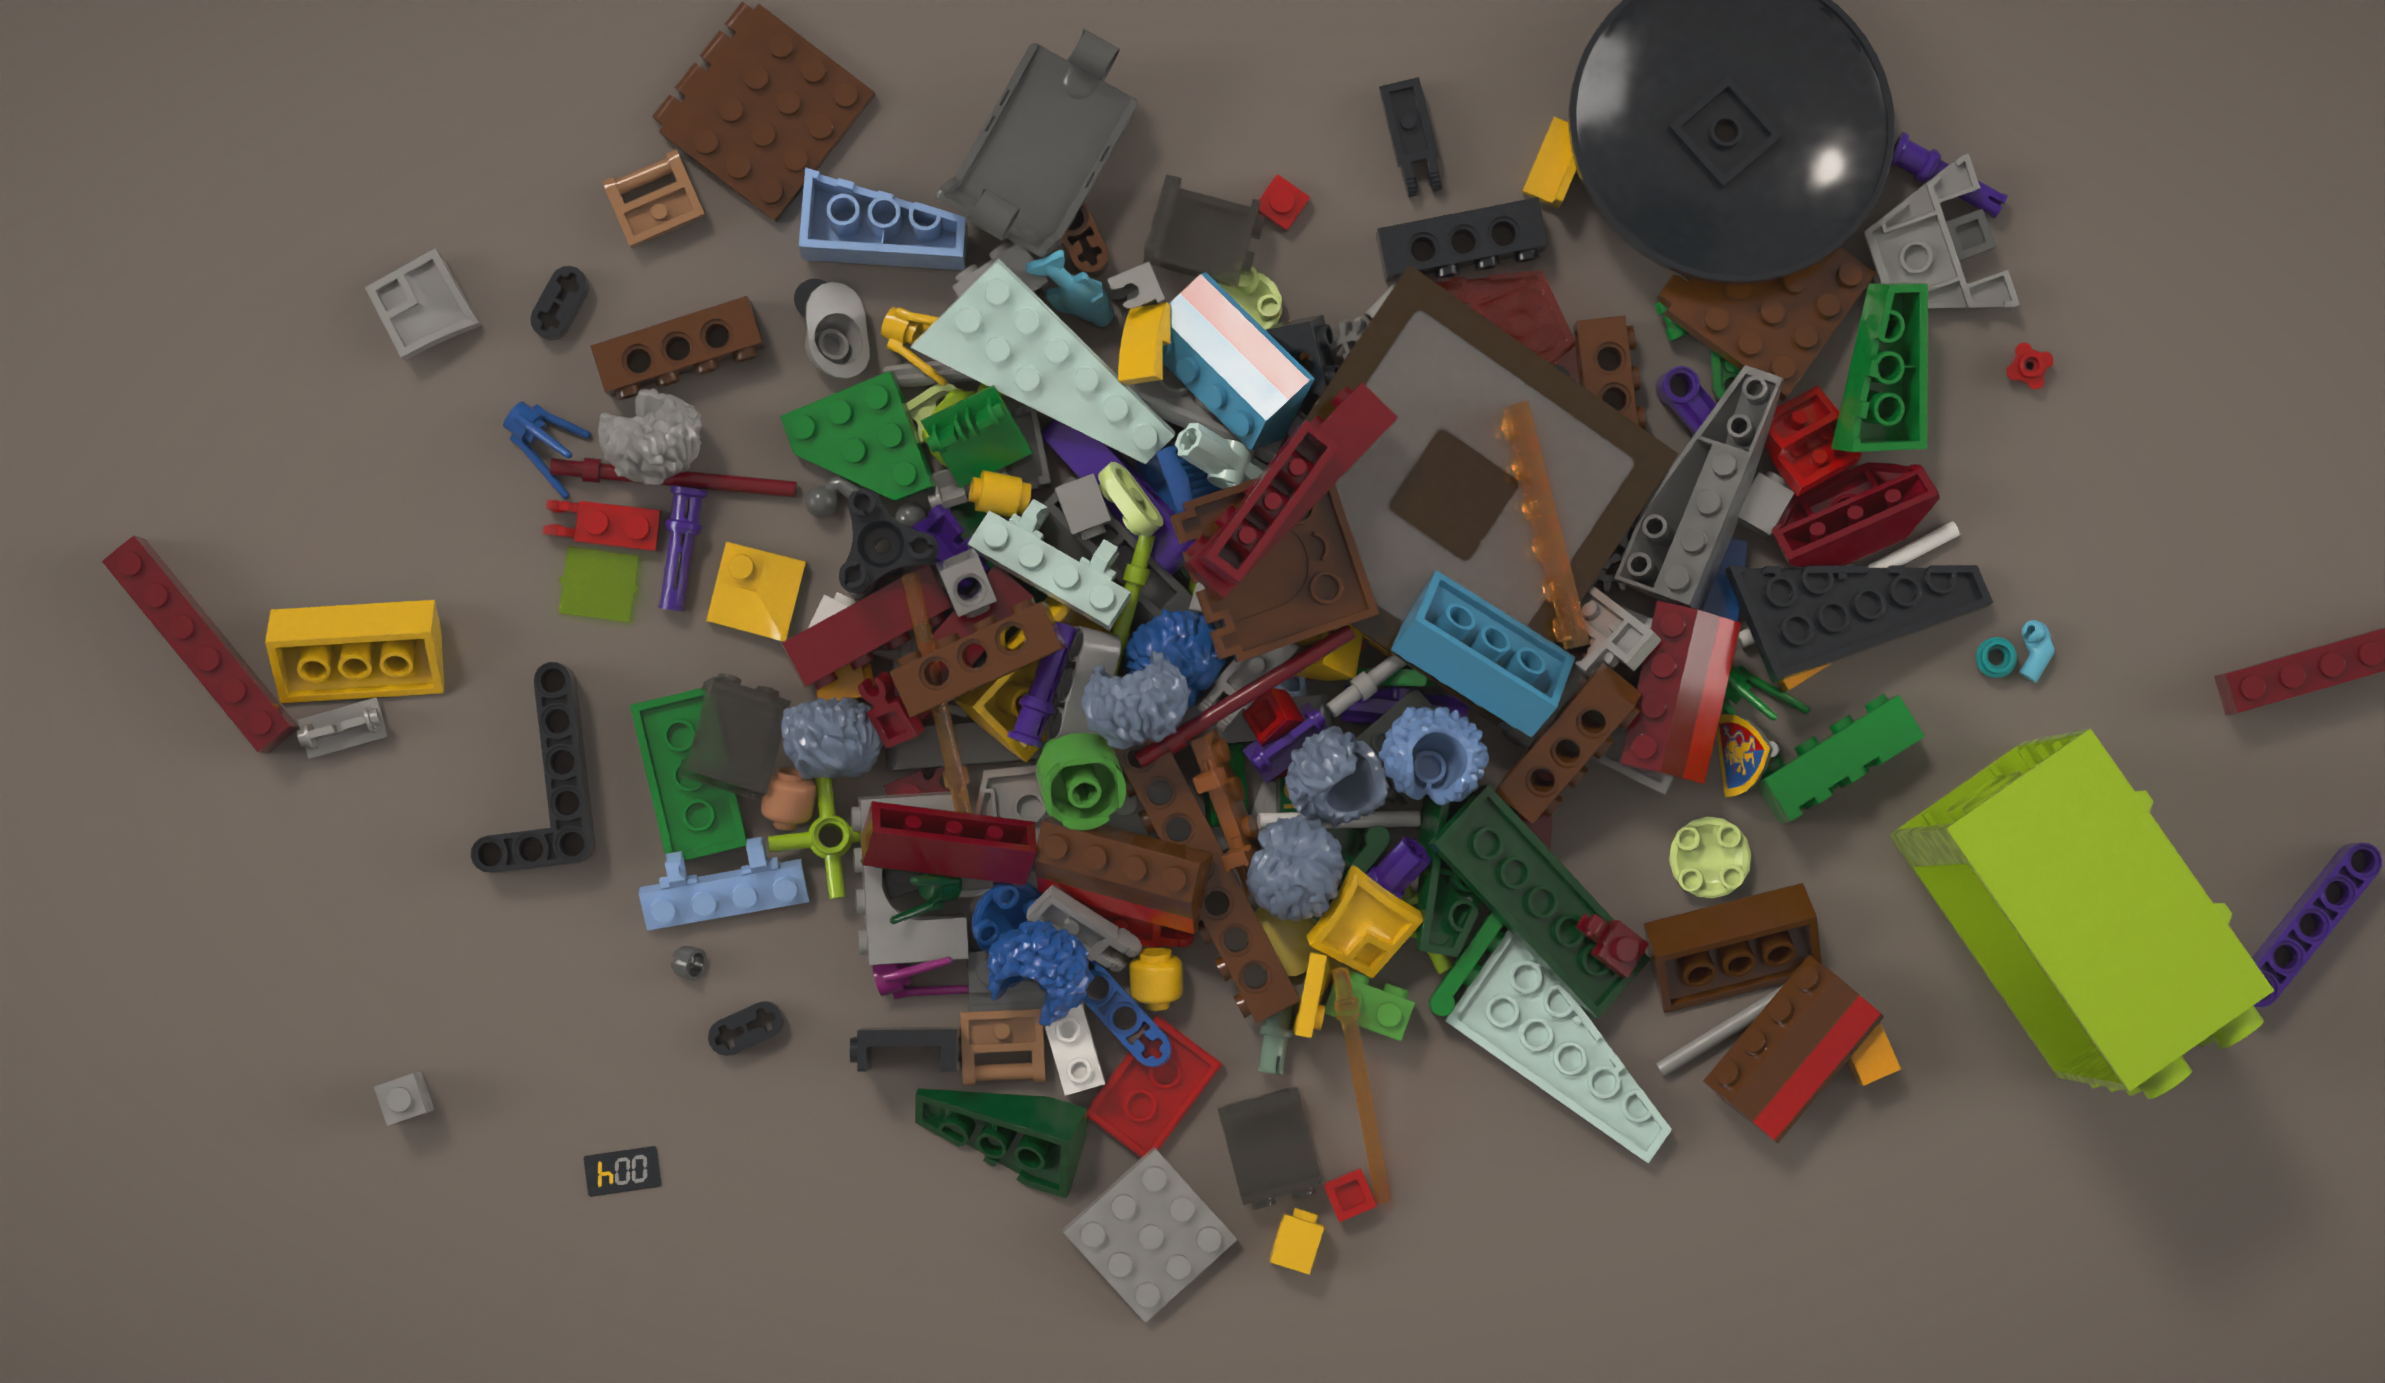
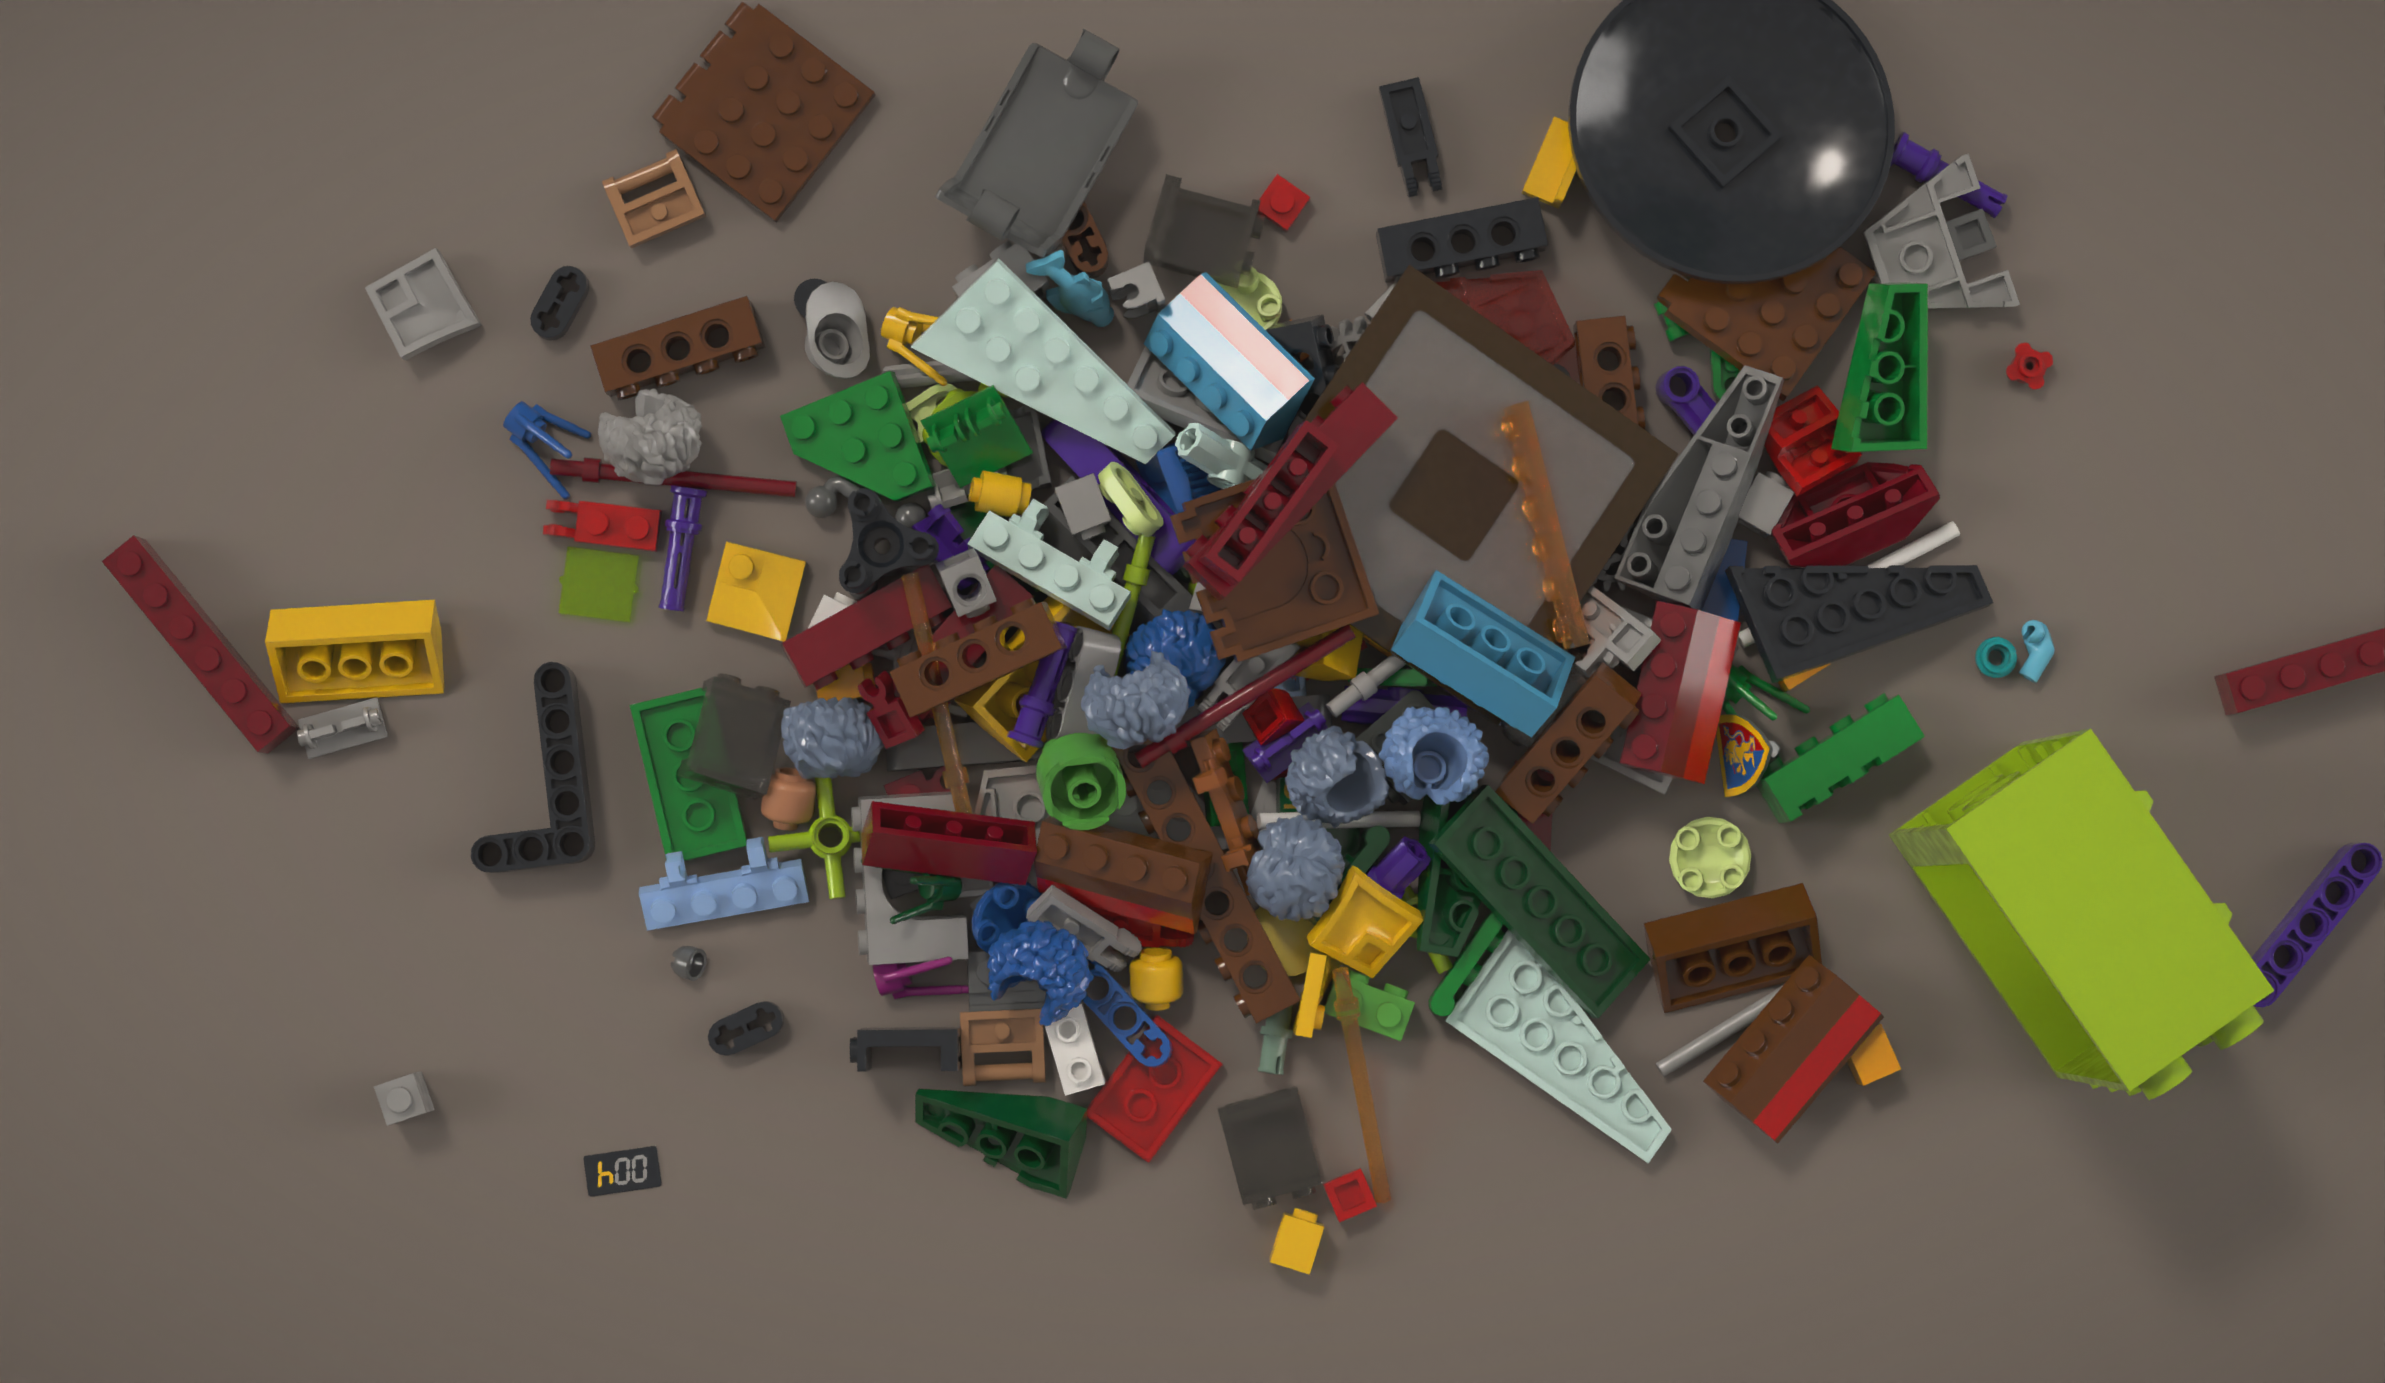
(876, 228): light blue wedge -> none
(1142, 344): yellow slope -> none
(1149, 1234): light grey plate -> none
(1616, 943): dark red plate -> none

